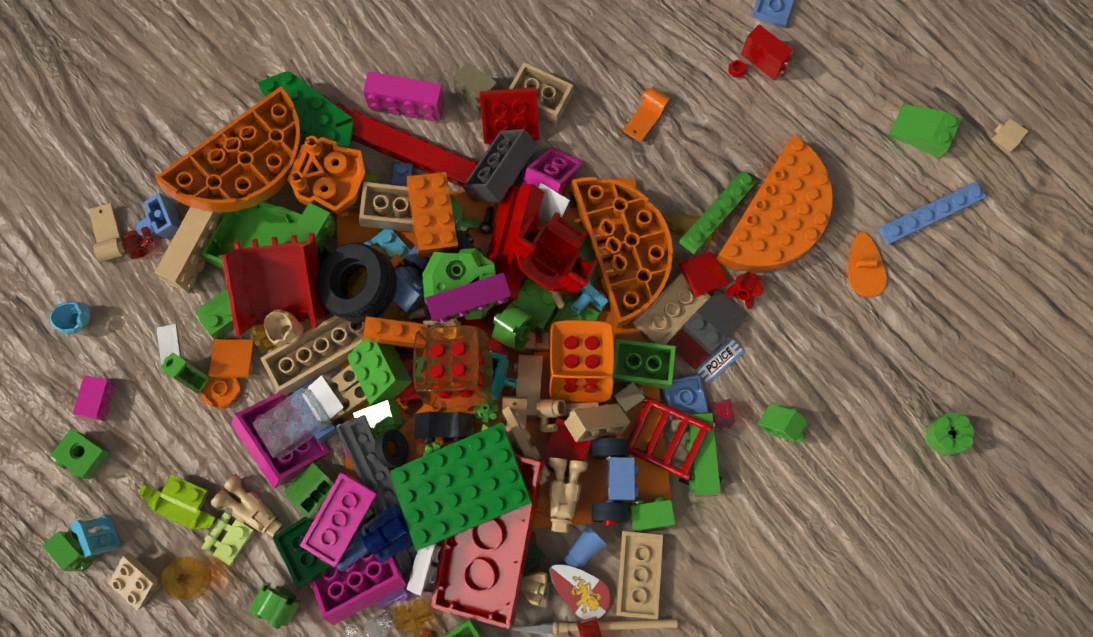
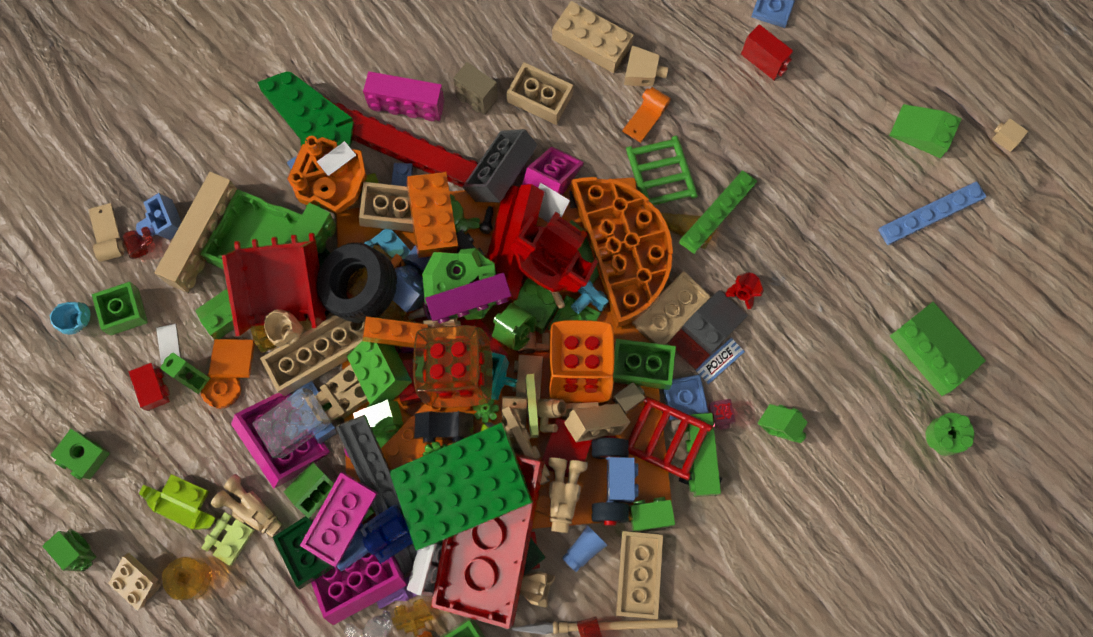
(94, 398): dark pink brick -> none
(98, 541): medium azure plate -> none
(119, 308): none -> bright green brick
(149, 386): none -> red brick
(239, 162): orange brick -> none
(275, 605): bright green brick -> none
(326, 397): white sticker -> none
(336, 158): none -> white sticker
(401, 446): black tyre -> none
(509, 111): red plate -> none
(532, 407): none -> yellowish green tile
(580, 591): shield -> none
(592, 37): none -> tan brick
(643, 68): none -> tan torso
(680, 158): none -> bright green bar
(703, 274): red tile -> none
(737, 69): red plate -> none
(784, 214): orange brick -> none
(865, 267): orange shield -> none
(937, 349): none -> bright green slope

